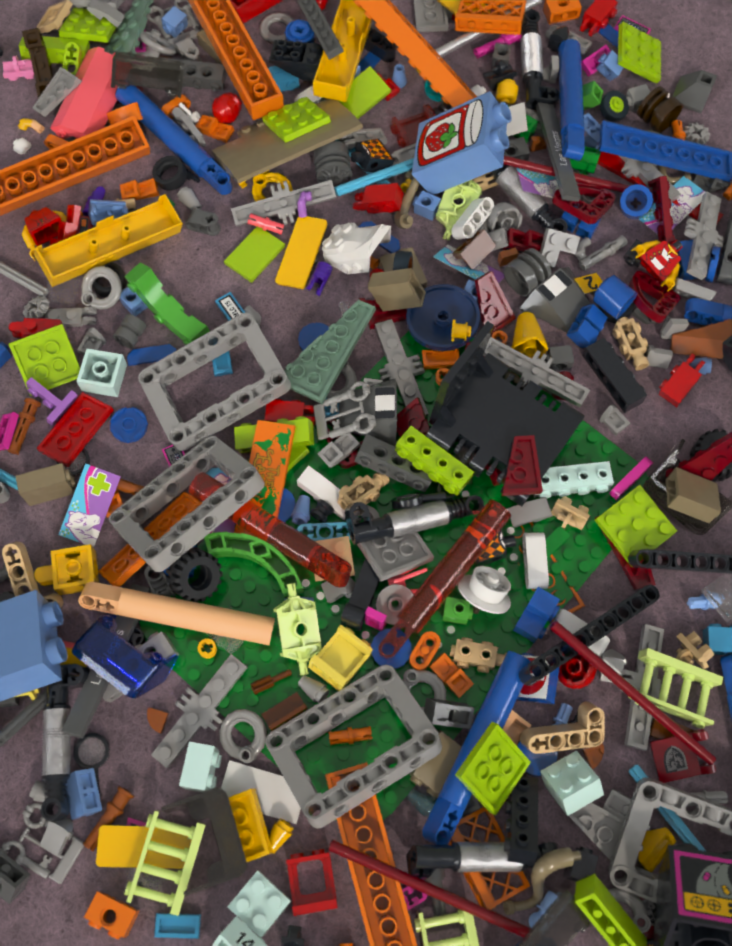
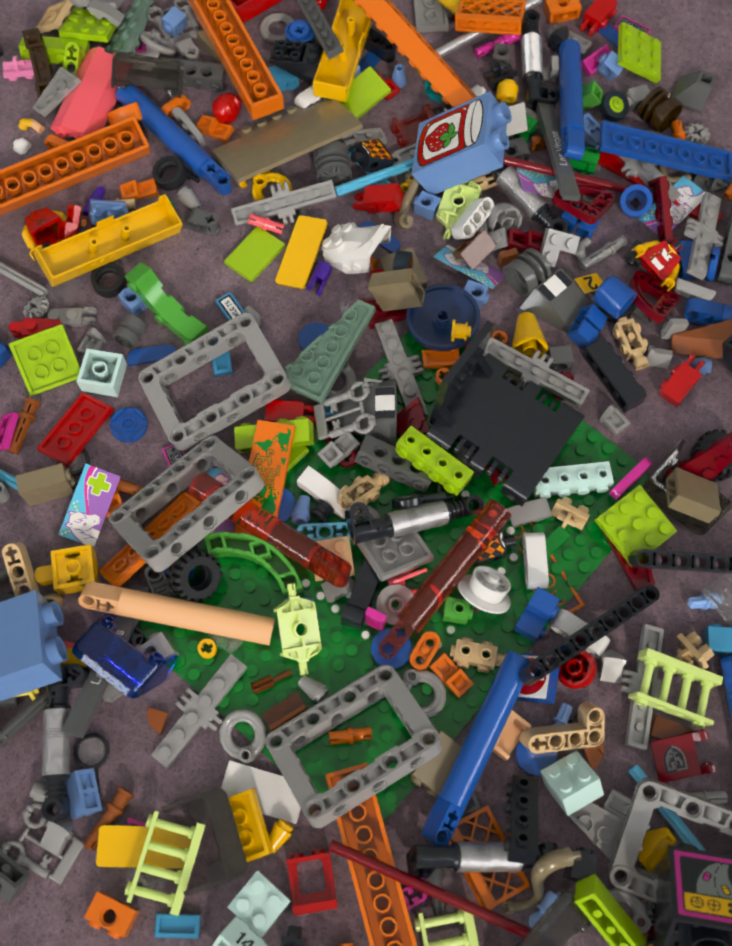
(51, 400): medium lavender bracket -> none
(86, 286): light grey piece -> none
(194, 117): white hand -> none
(200, 767): light aqua brick -> none
(296, 119): lime plate -> none
(301, 204): medium lavender arm -> none
(341, 658): light yellow panel -> none
(421, 802): clear light blue cone -> none
(449, 713): dark grey brick -> none
(493, 302): wing -> none
(493, 768): lime plate -> none
(523, 468): dark red wing -> none
(632, 692): dark red piece -> none

